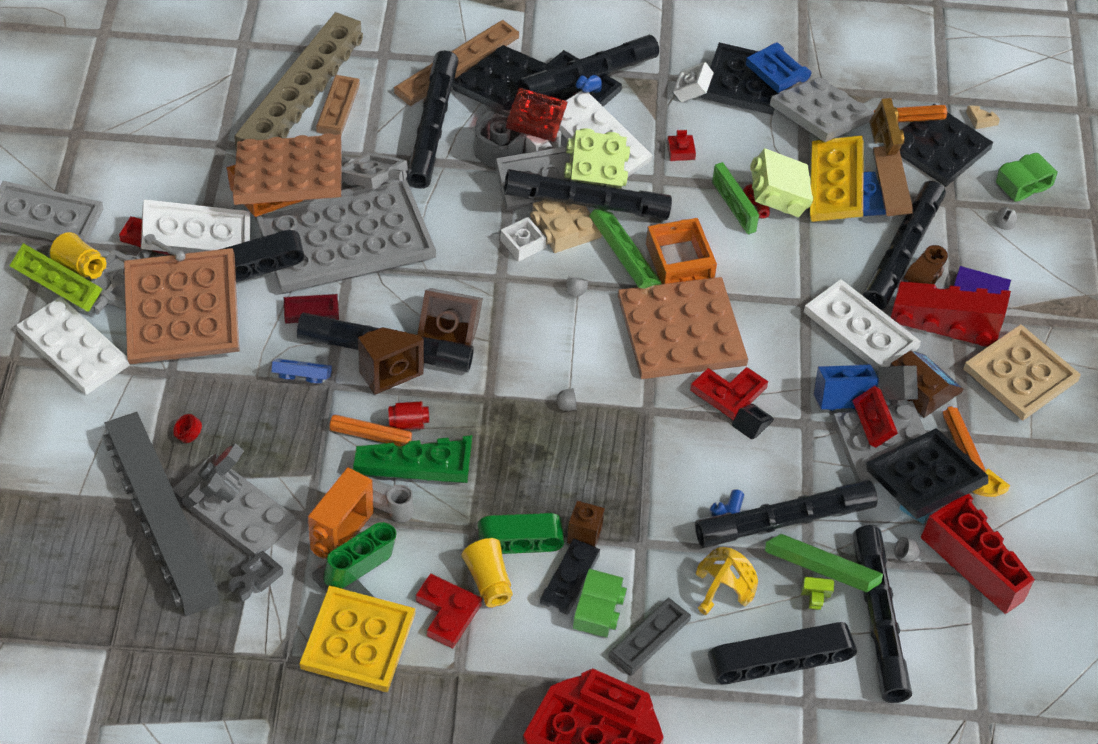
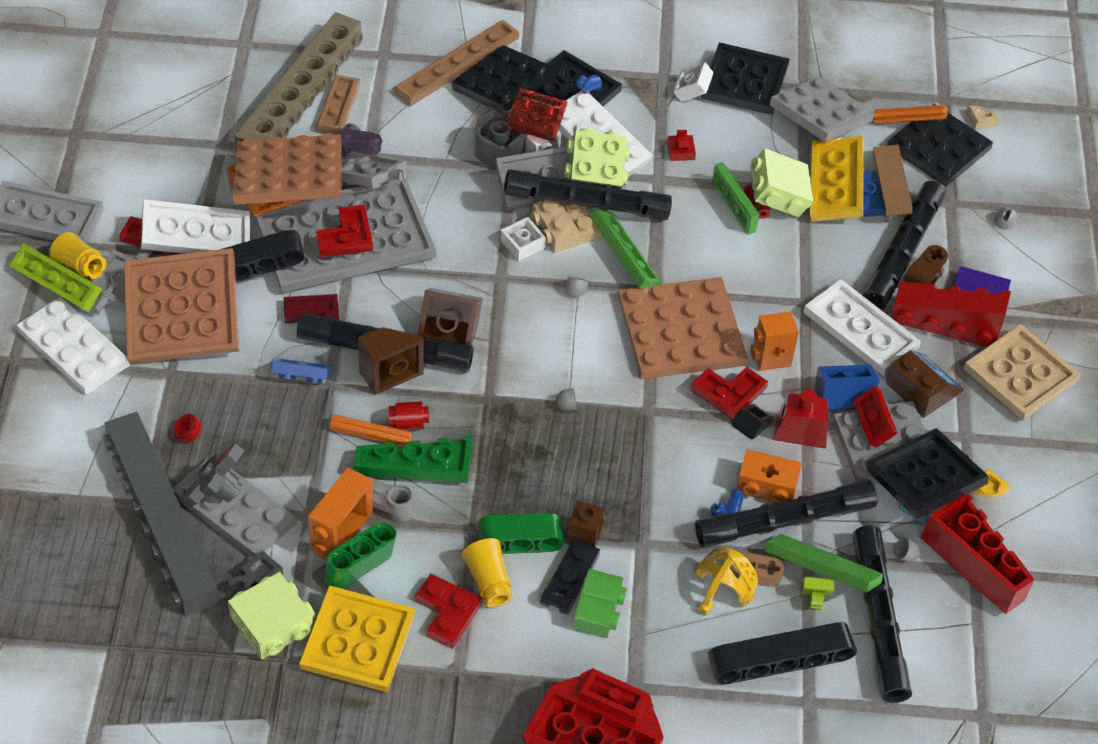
(150, 239): light grey hinge -> none
(271, 615): none -> yellowish green brick
(351, 237): none -> red plate
(359, 141): none -> clear purple piece
(430, 127): black piece -> none
(599, 64): black piece -> none
(649, 636): dark grey tile -> none
(683, 231): orange window -> none
(761, 564): none -> medium nougat beam
(768, 476): none -> orange brick
(770, 67): blue plate -> none
(774, 341): none -> orange brick
(803, 420): none -> red torso
(886, 128): pearl gold plate -> none
(898, 384): dark grey brick -> none
(961, 435): orange axle -> none
(1026, 176): bright green brick -> none

